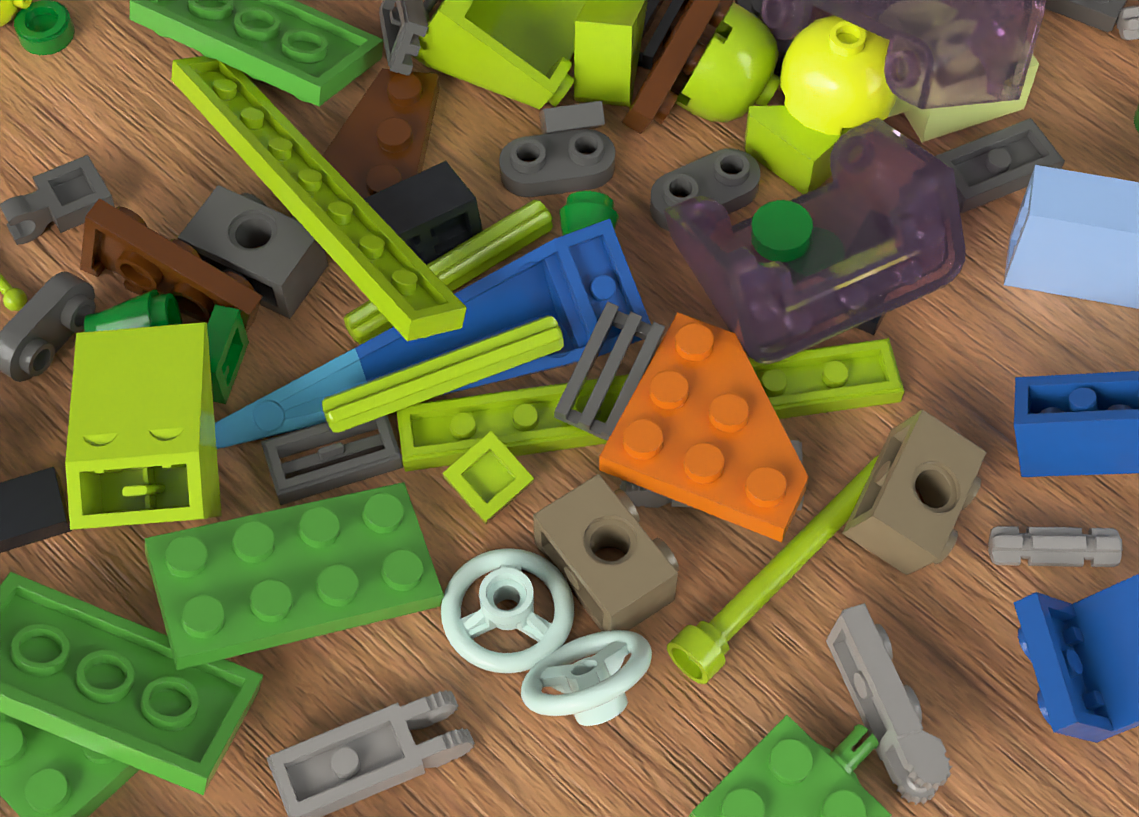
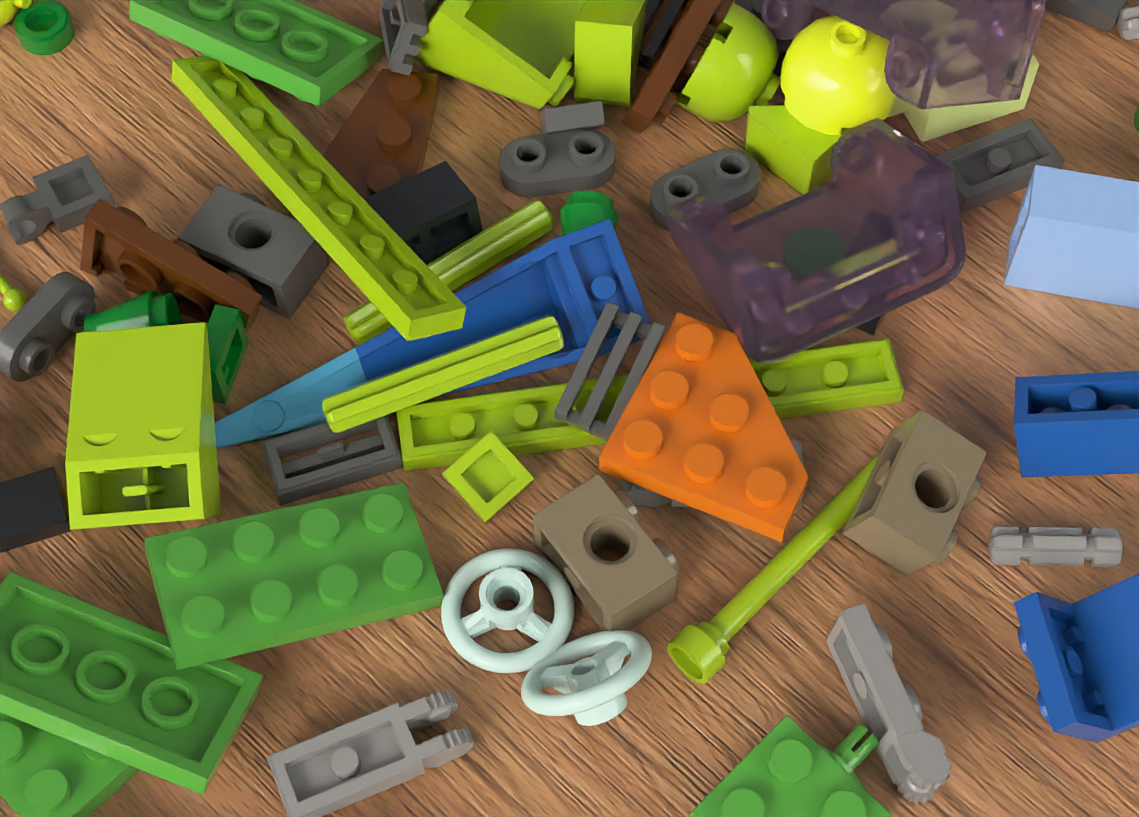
(781, 231): green tile -> none

